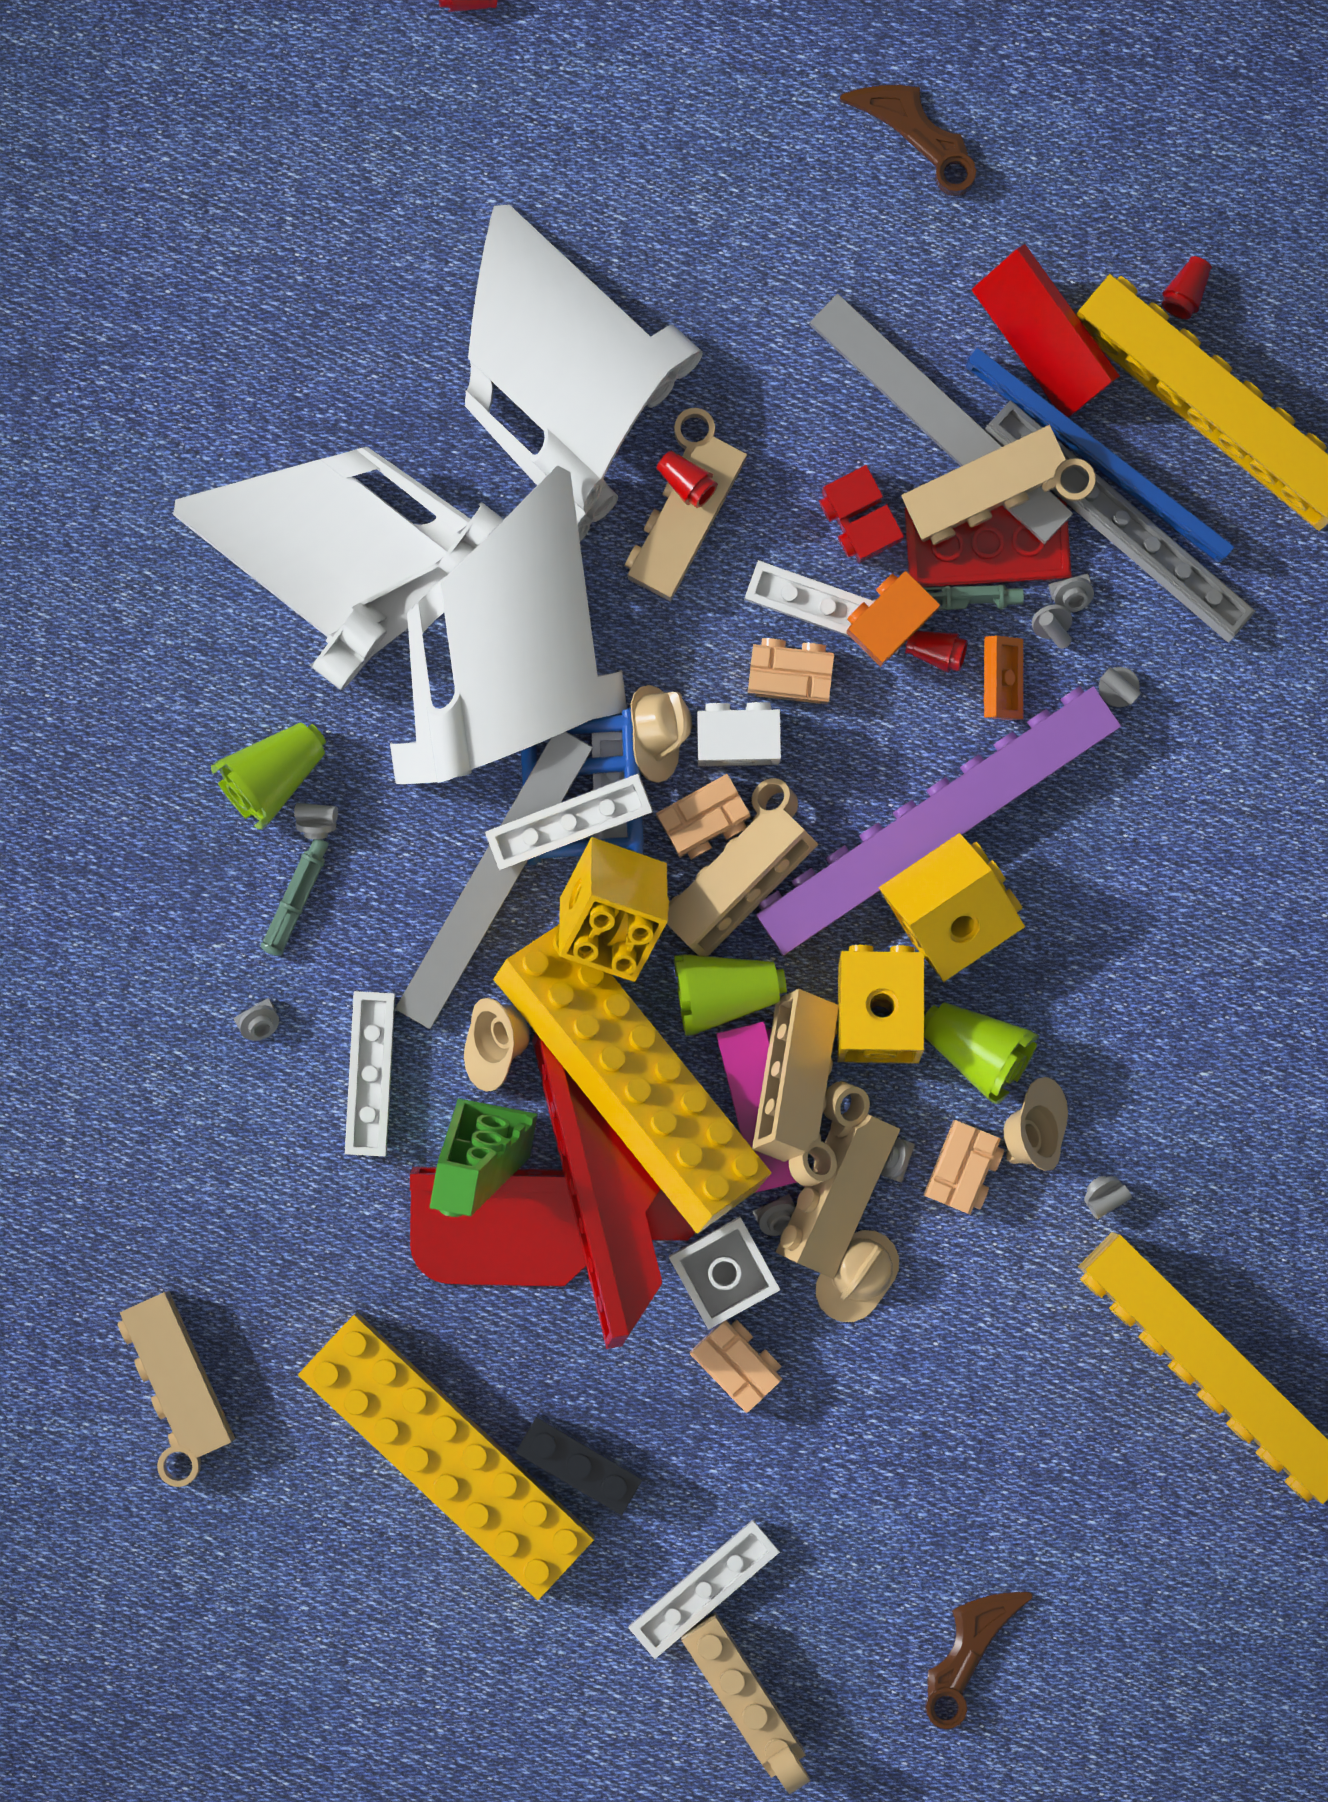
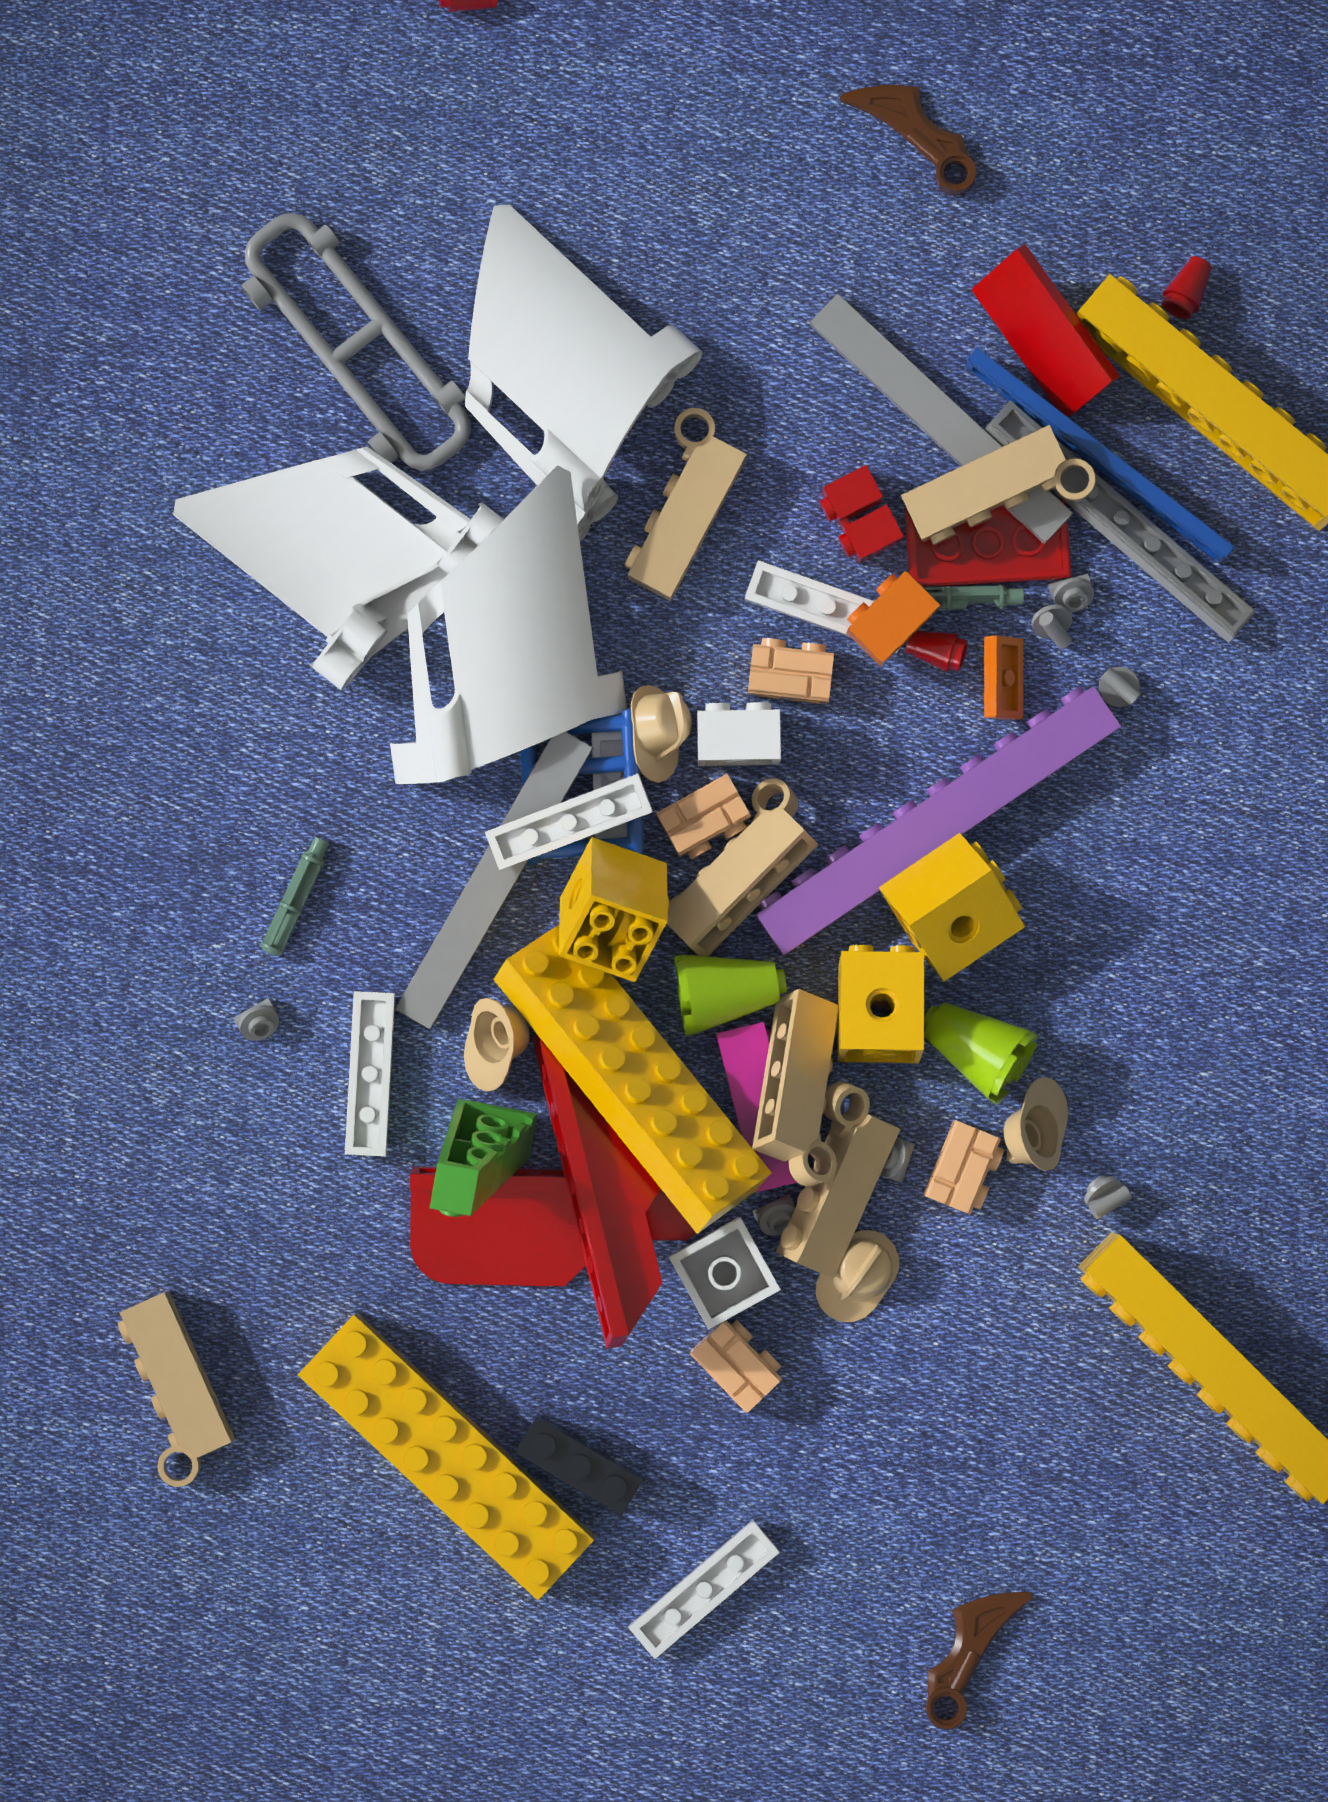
(264, 289): none -> light grey bar
(269, 771): lime cone -> none
(315, 819): light grey plate -> none
(687, 479): red cone -> none
(747, 1701): tan hinge -> none

